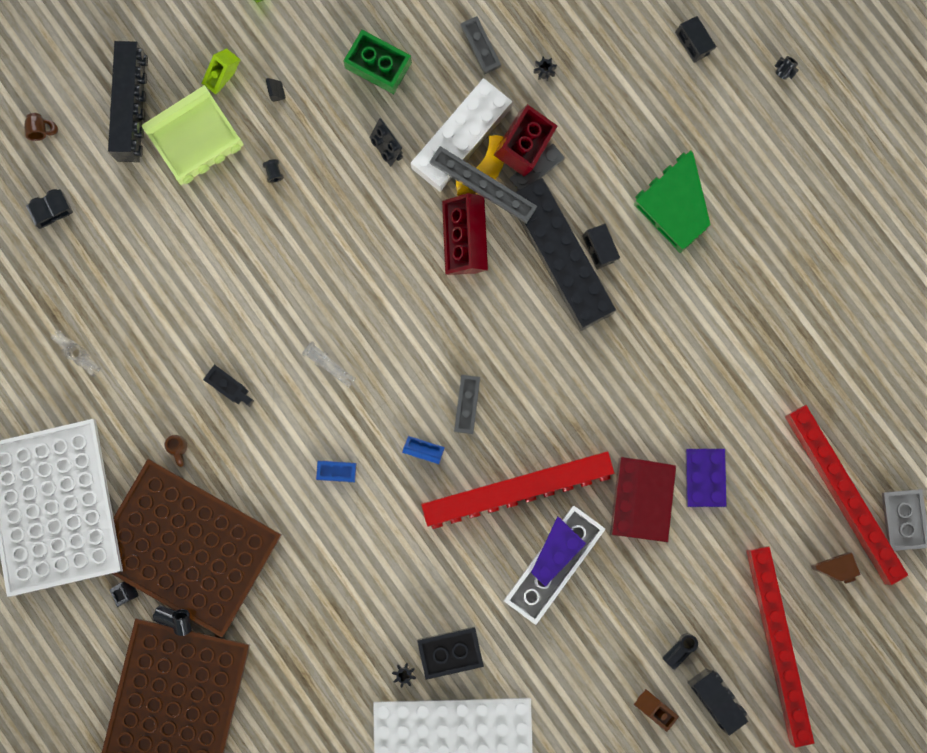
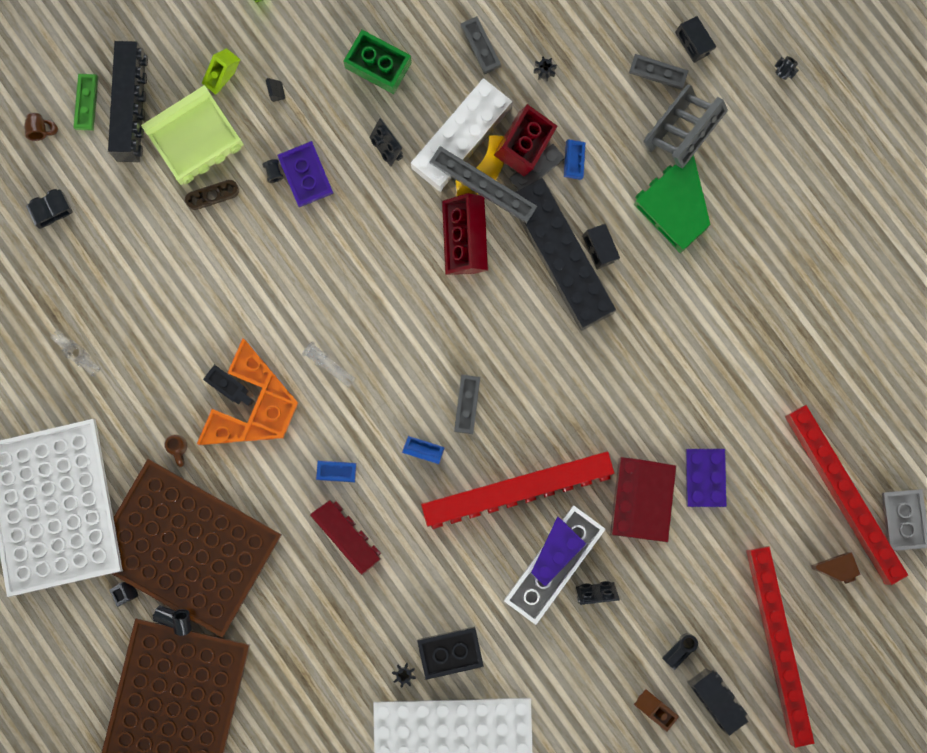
(85, 102): none -> bright green tile
(223, 185): none -> dark brown beam
(270, 414): none -> orange wing
(305, 174): none -> dark purple plate
(346, 537): none -> dark red slope
(574, 159): none -> blue plate
(597, 593): none -> black hinge
(658, 71): none -> dark grey plate
(696, 136): none -> dark grey fence

